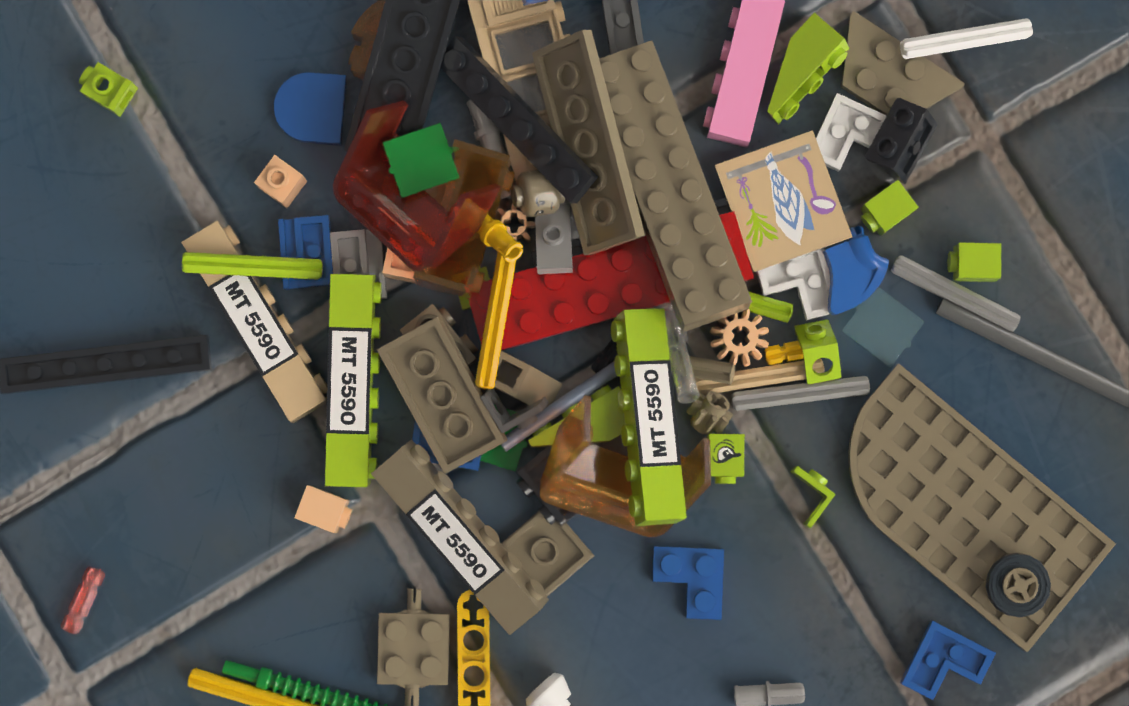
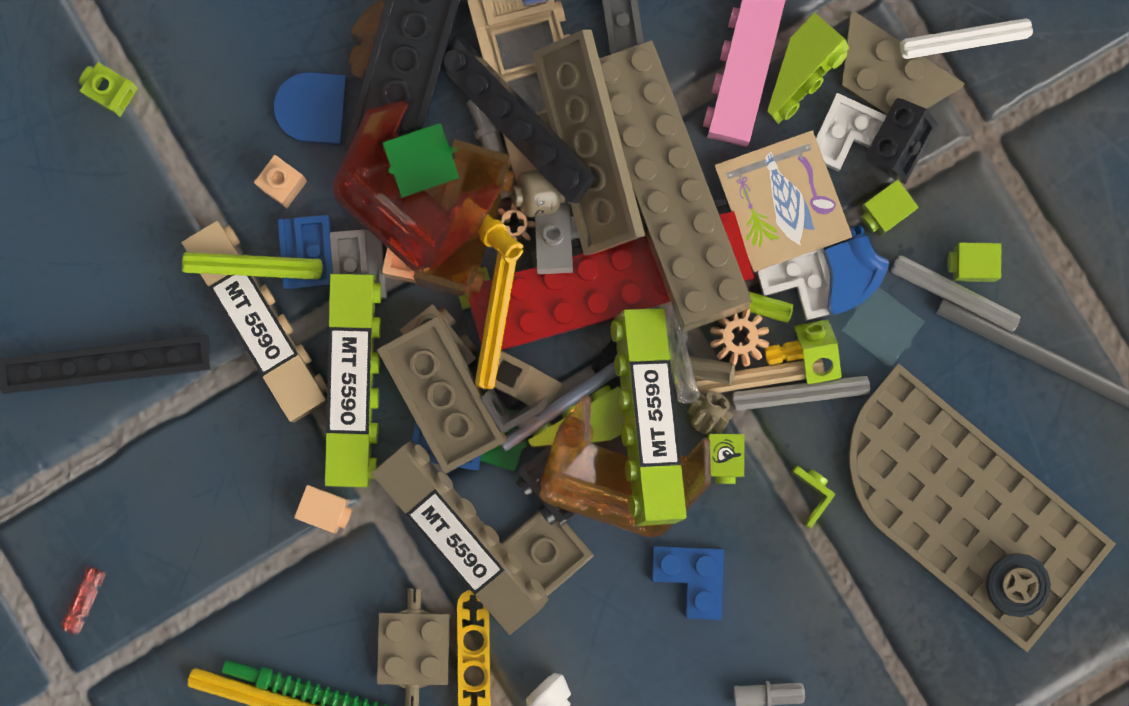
(945, 650): blue plate -> none

